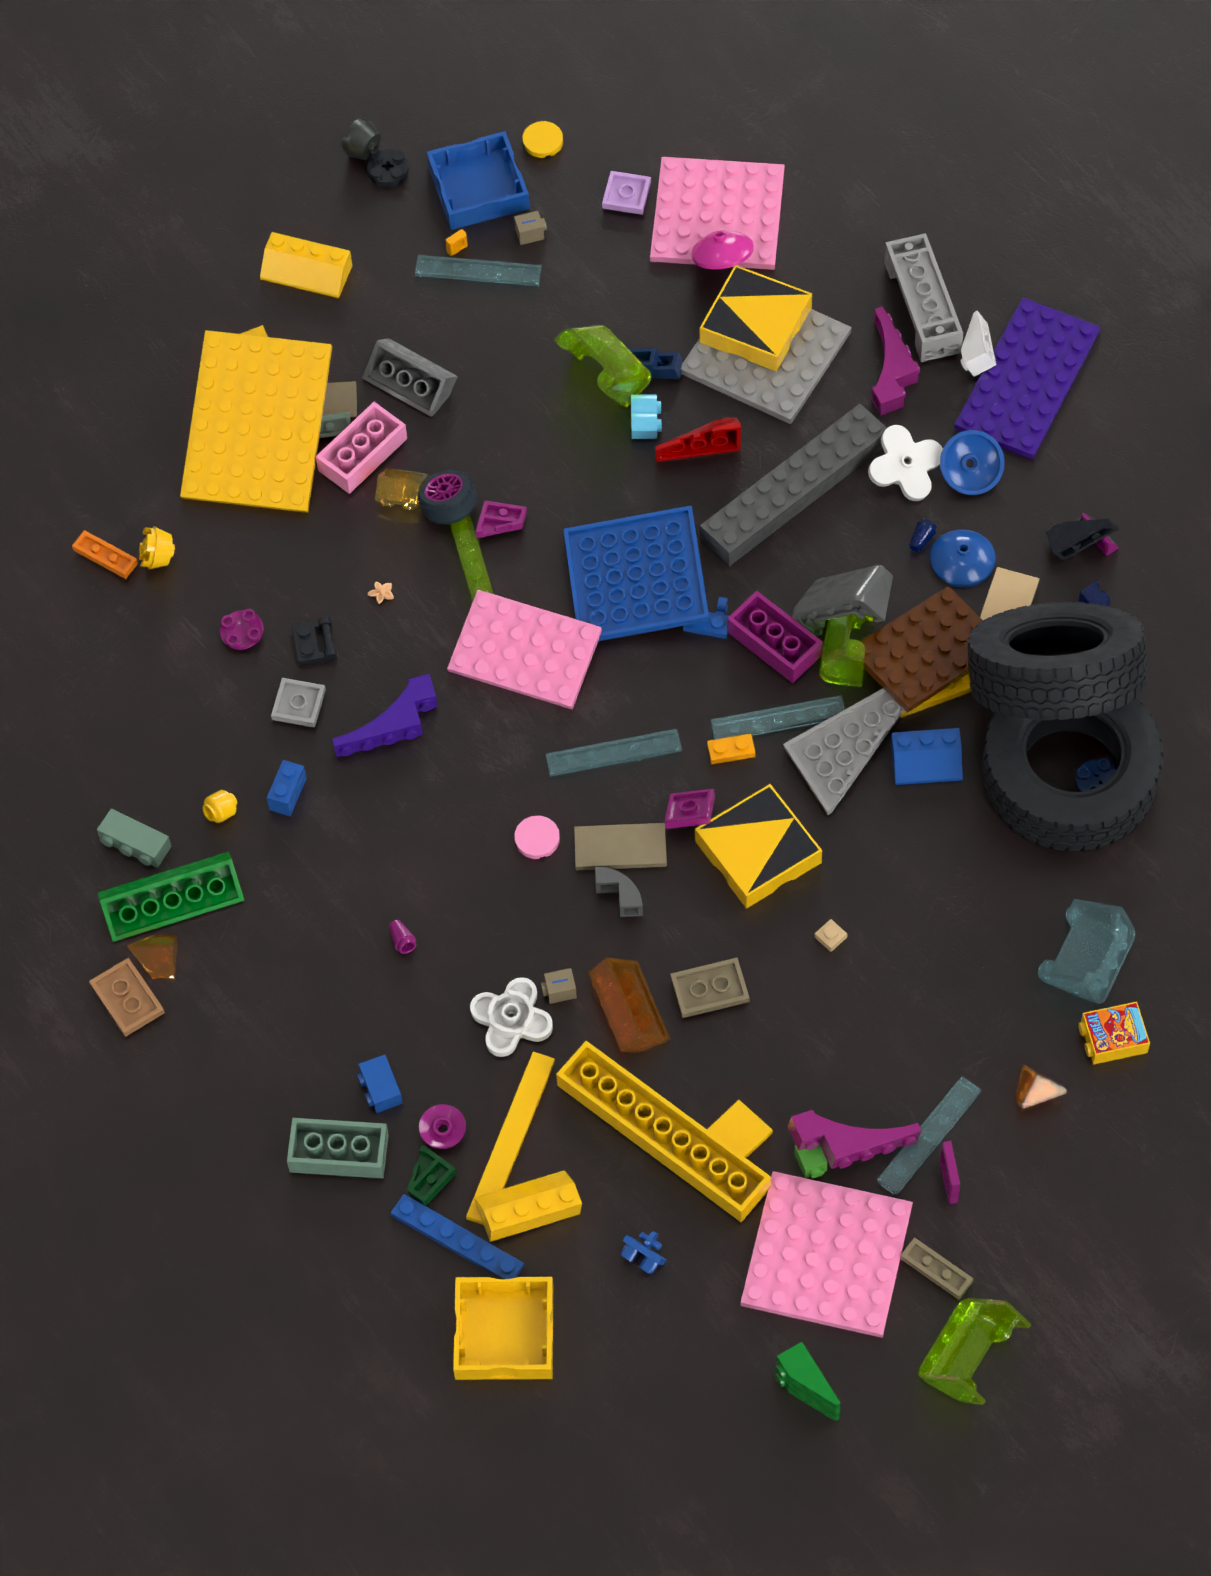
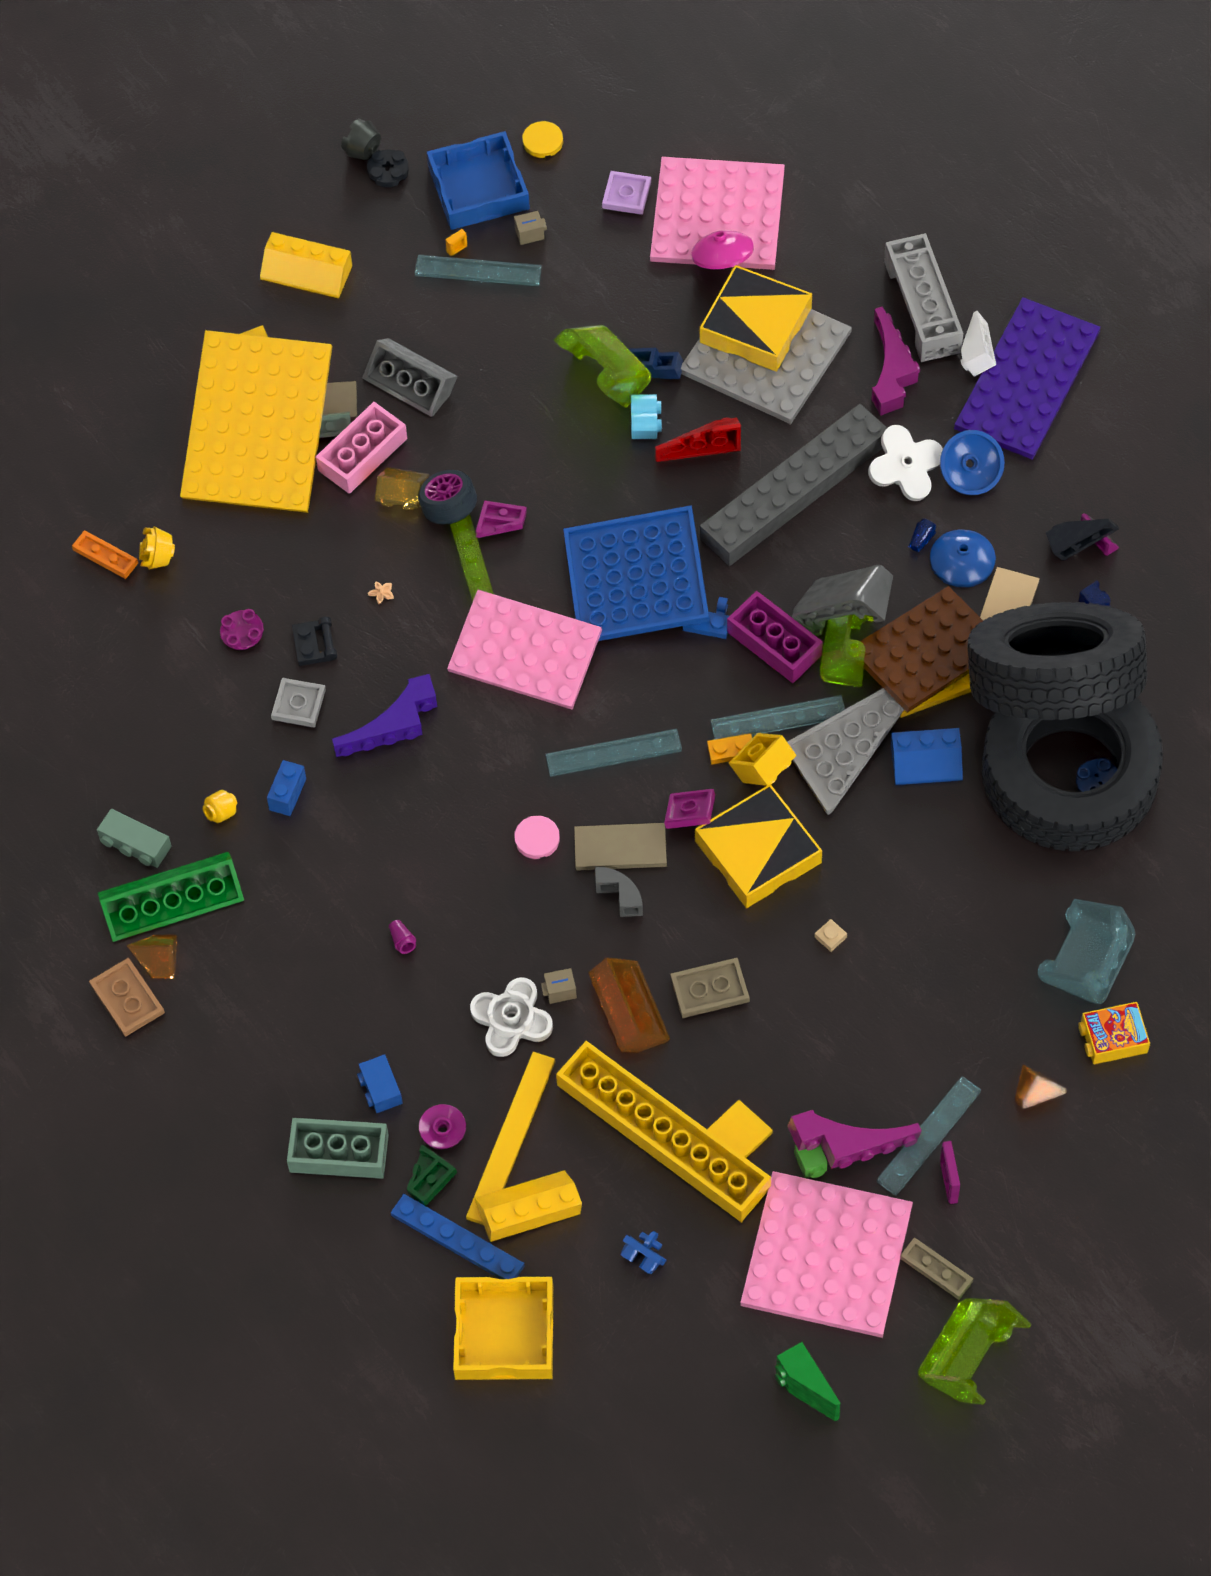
(762, 759): none -> yellow brick

